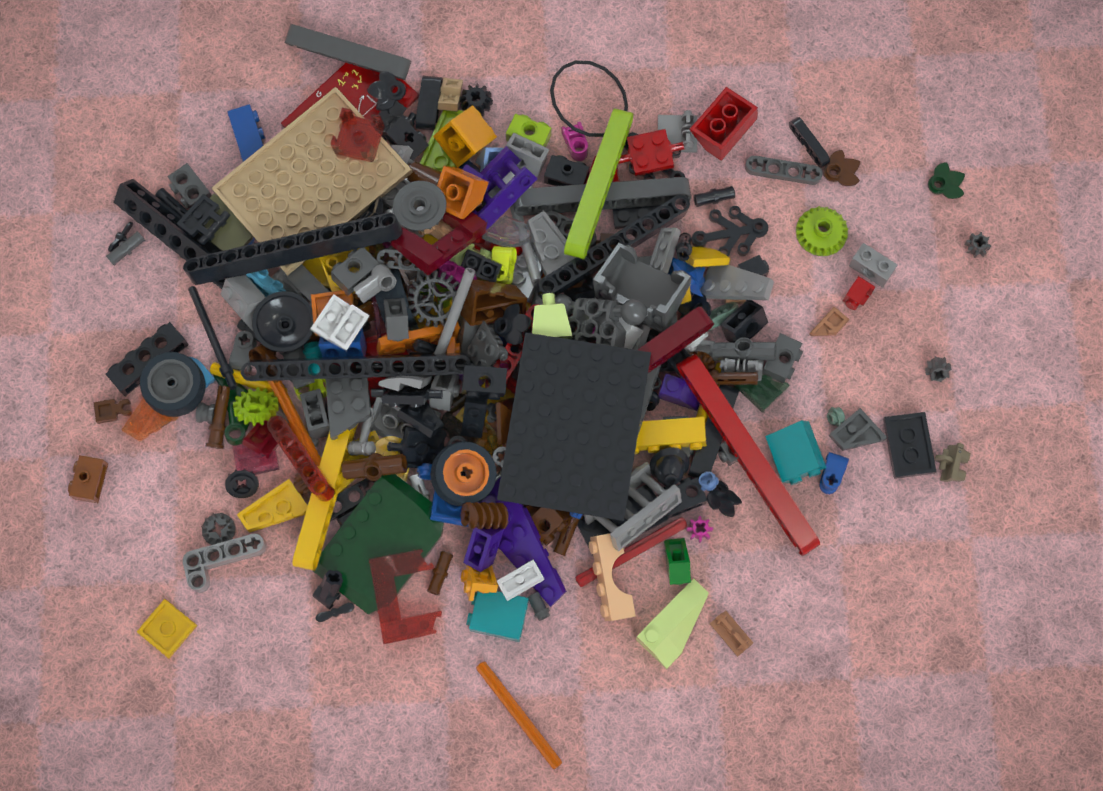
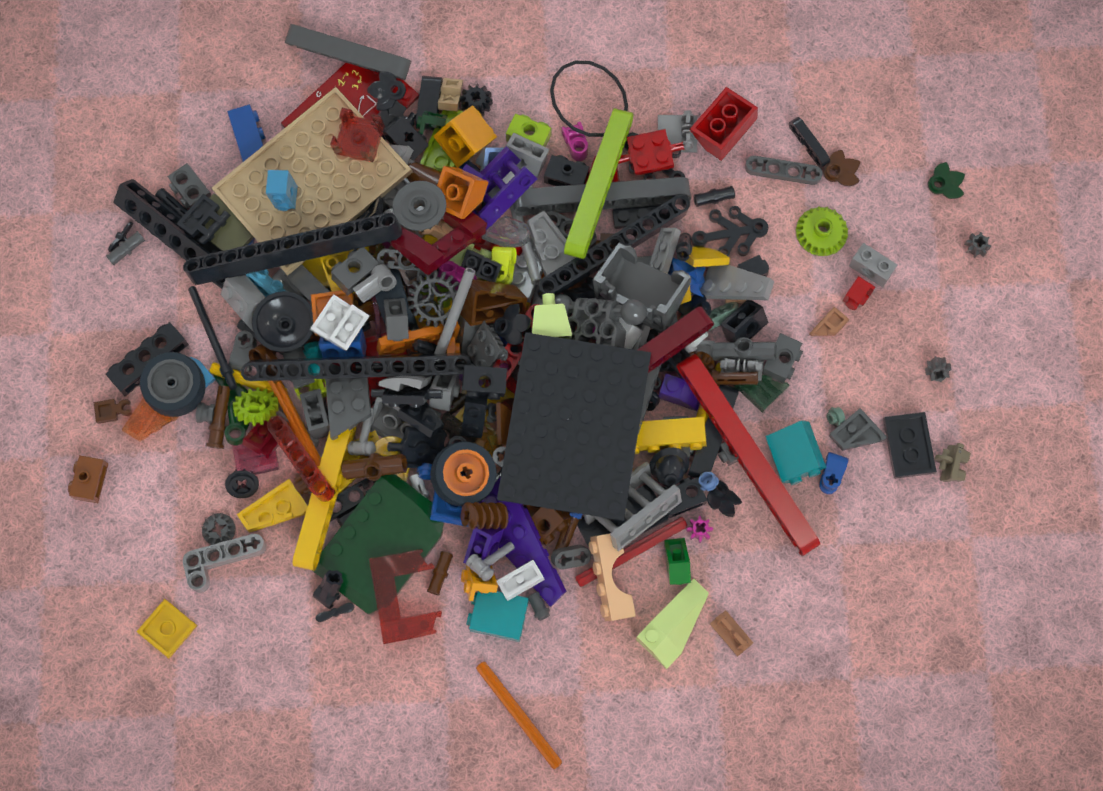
(281, 189): none -> dark azure brick
(434, 119): none -> dark green bracket
(482, 567): none -> light grey piece
(570, 560): none -> dark grey beam

